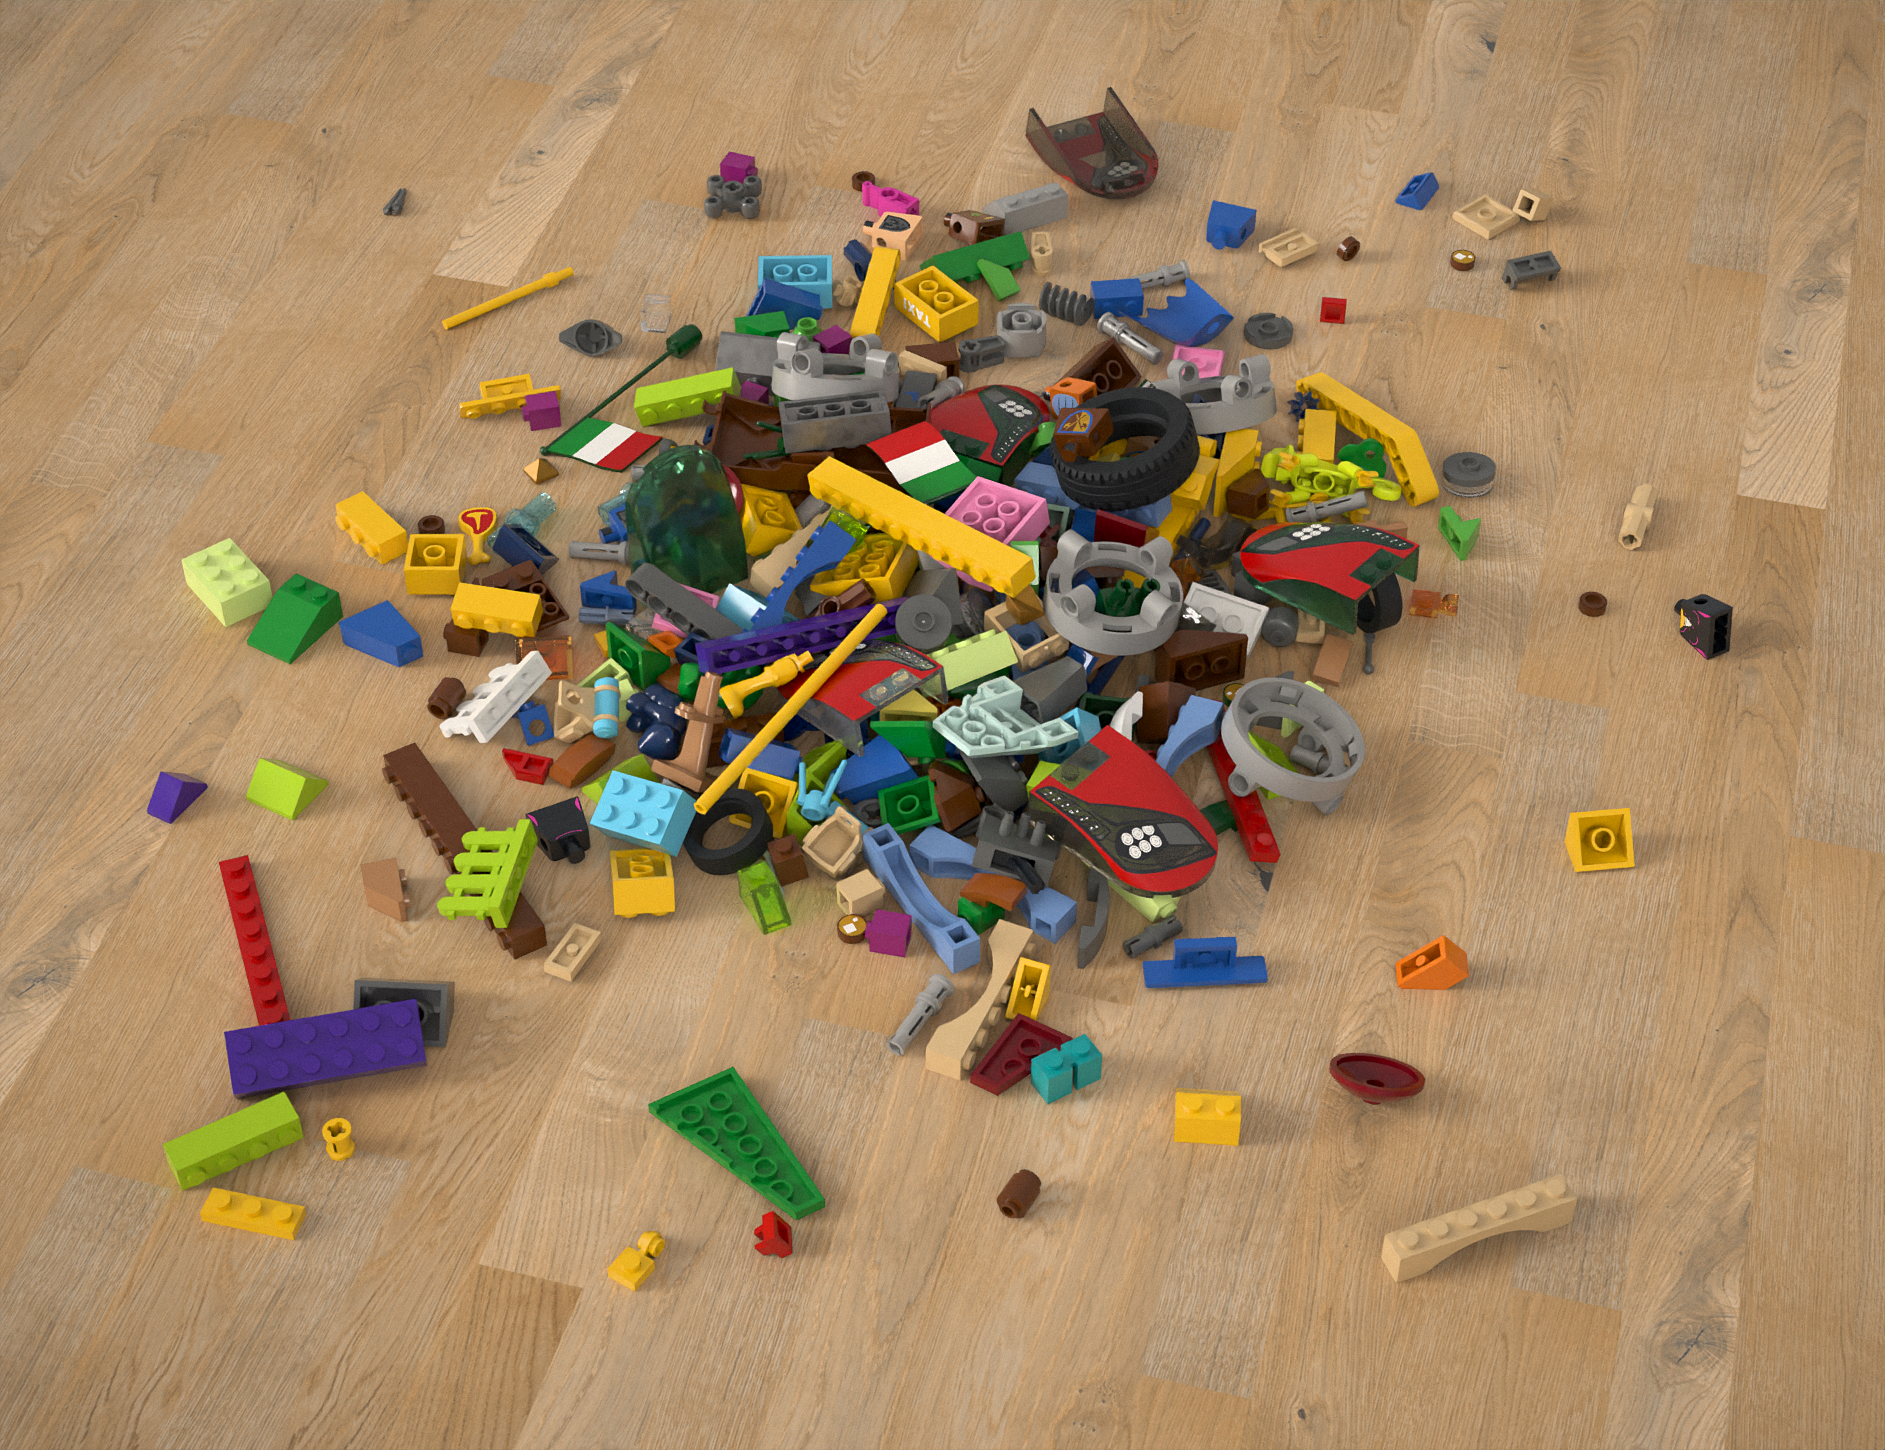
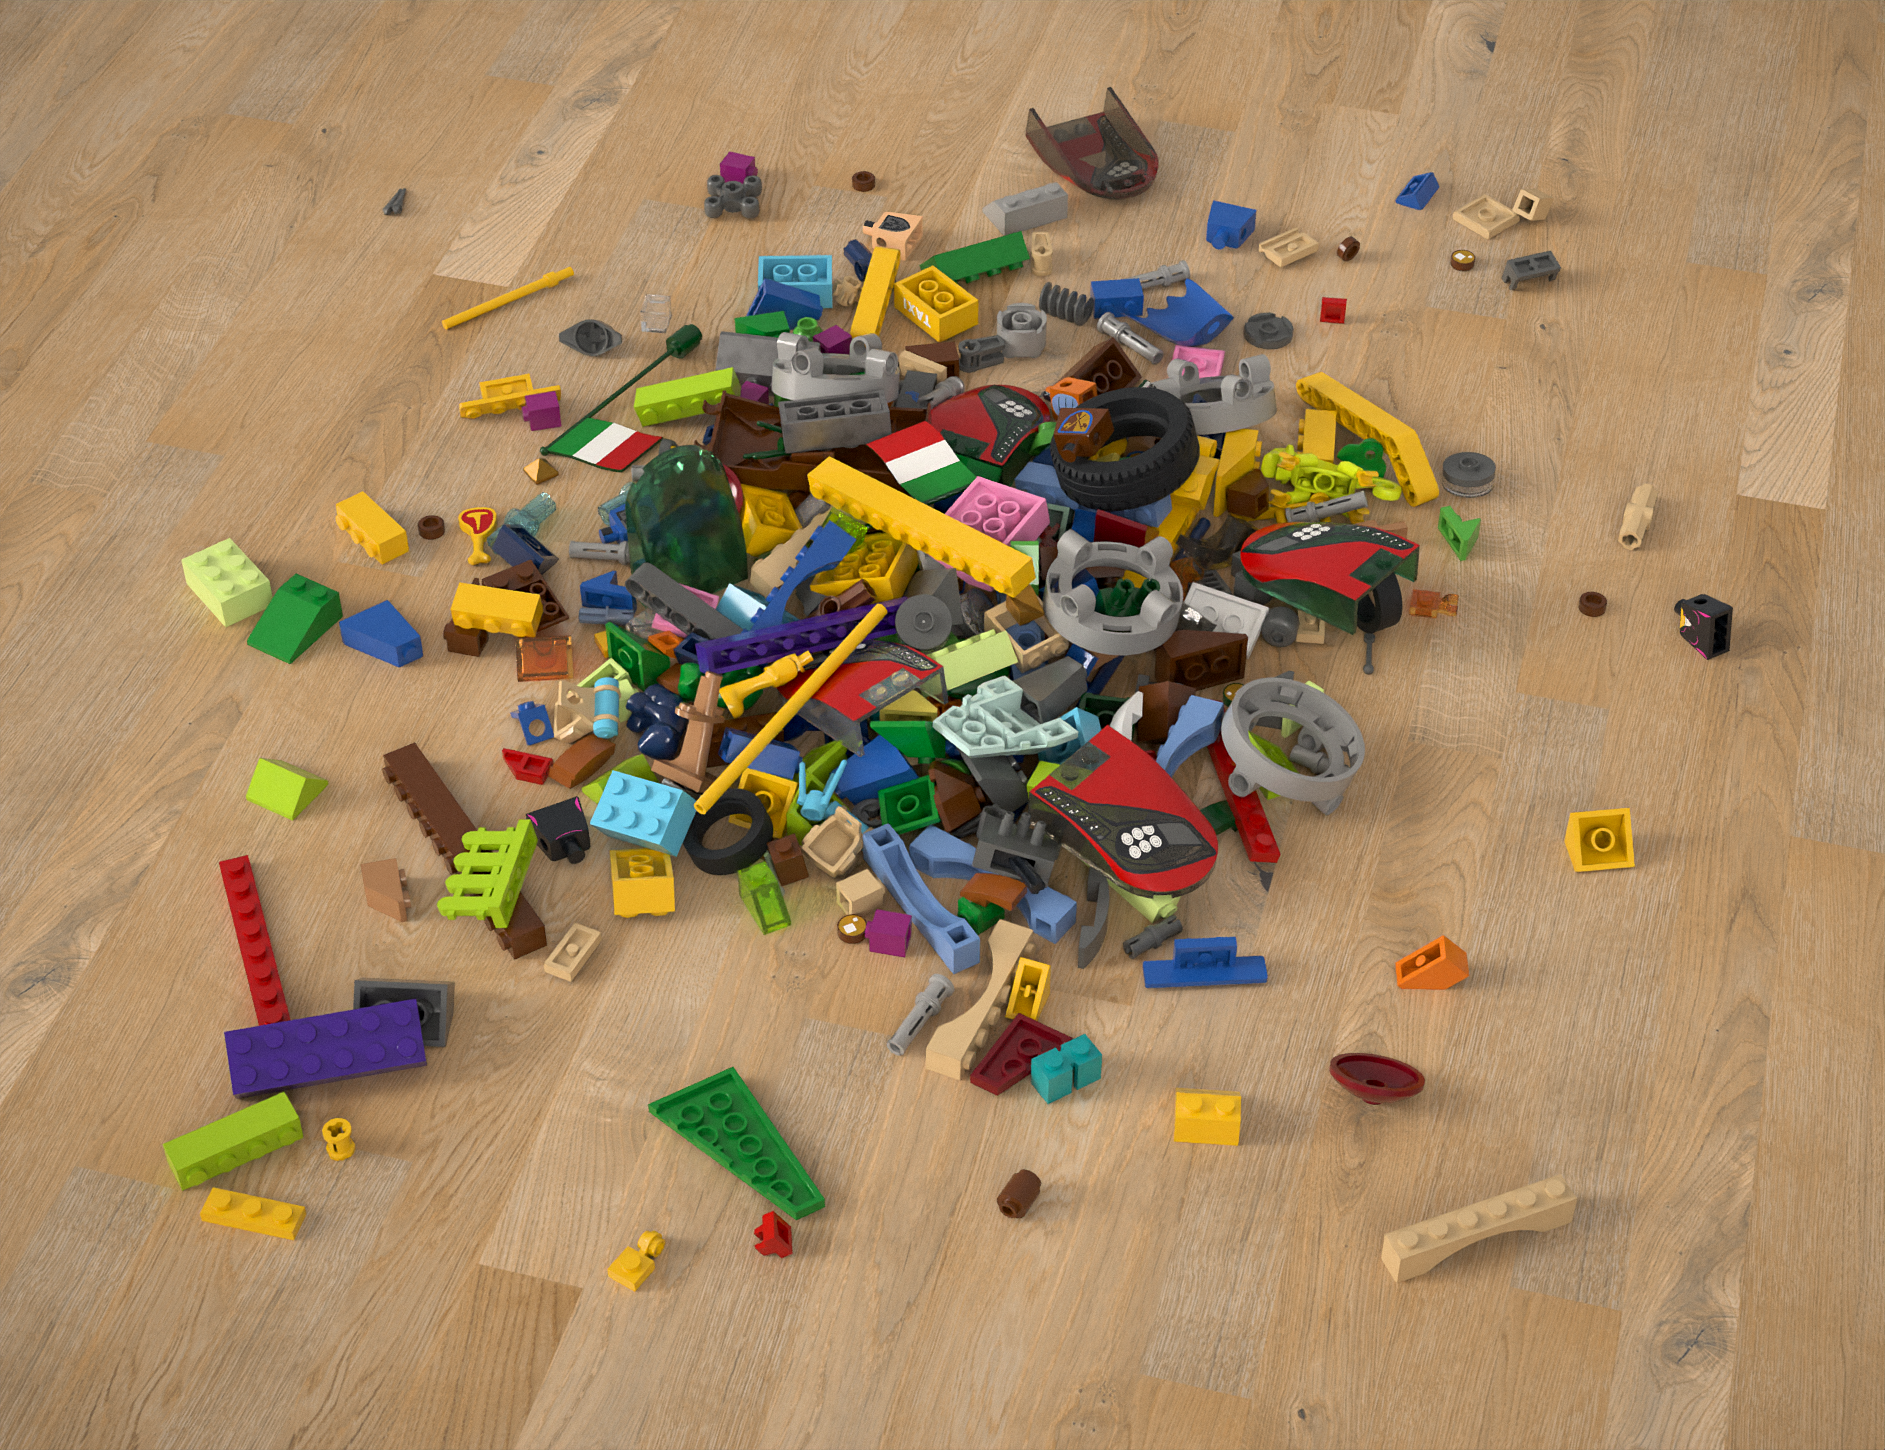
(174, 795): dark purple slope -> none
(435, 563): yellow brick -> none
(446, 697): reddish brown brick -> none
(498, 699): white fence -> none
(889, 200): dark pink piece -> none
(967, 224): reddish brown torso -> none
(999, 279): bright green tile -> none
(1300, 400): gear -> none
(1332, 660): medium nougat slope -> none

